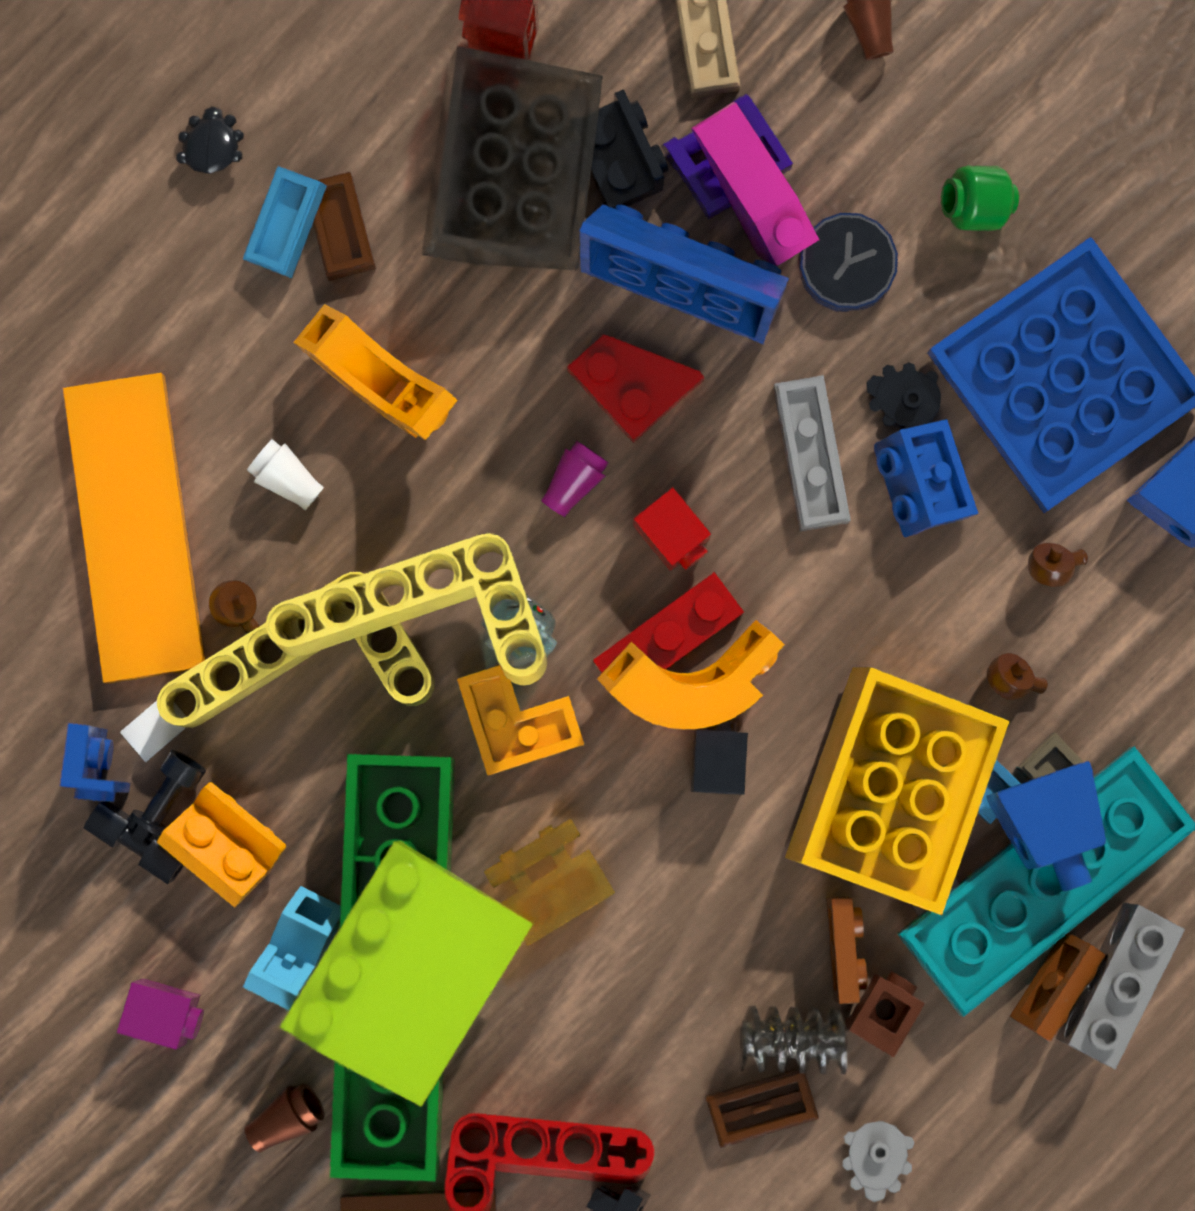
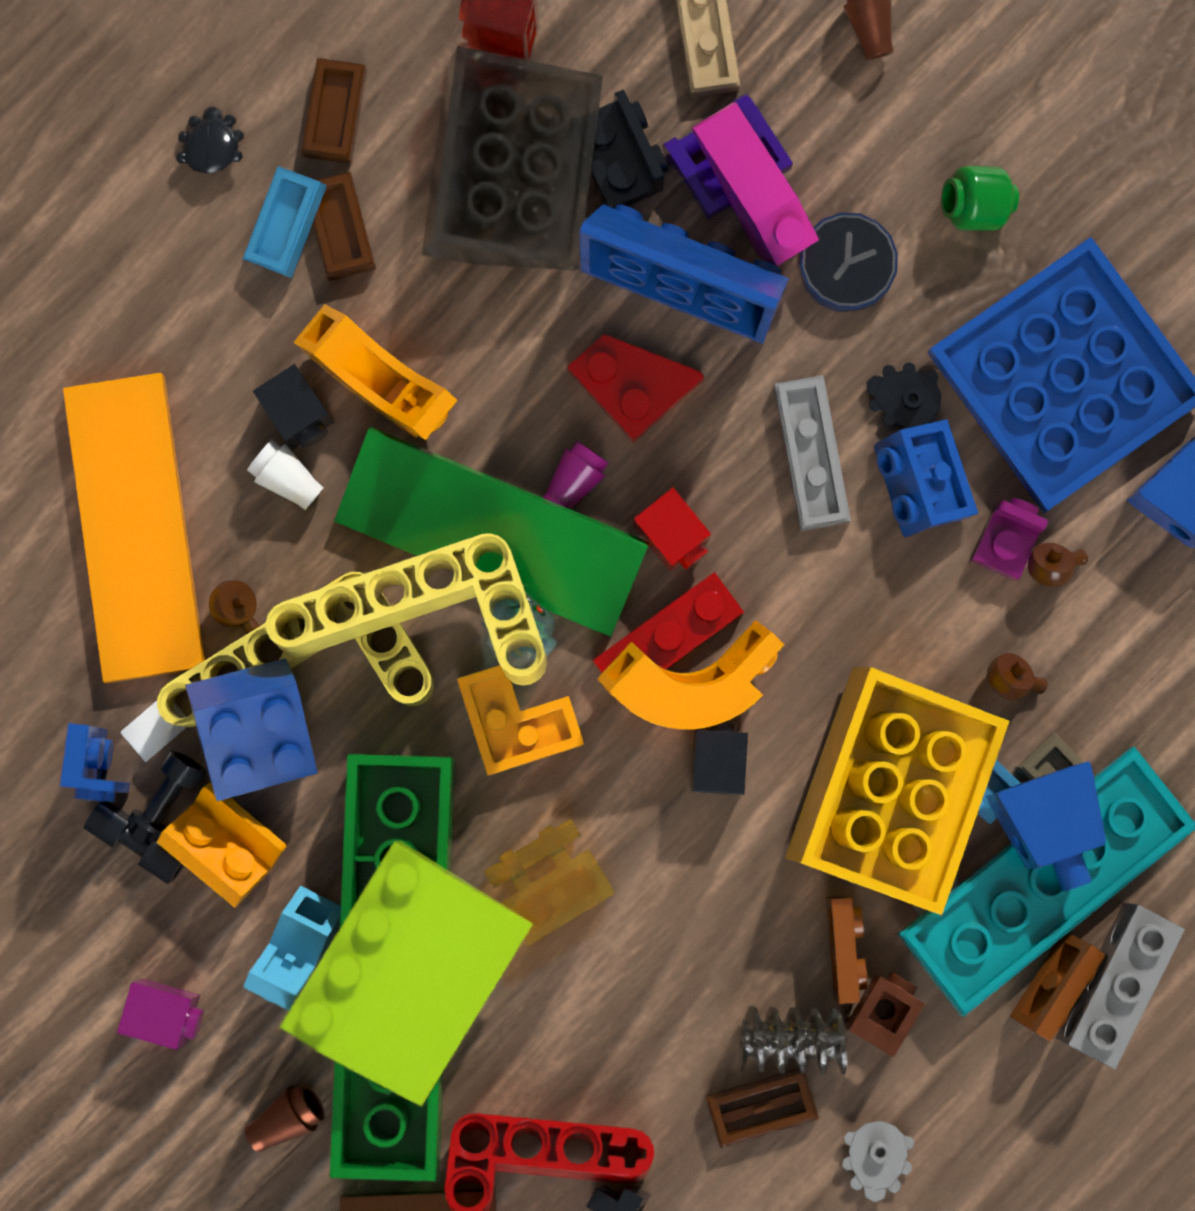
(251, 729): none -> blue brick
(294, 408): none -> black brick
(334, 110): none -> reddish brown tile
(432, 502): none -> green tile
(1009, 538): none -> magenta bracket

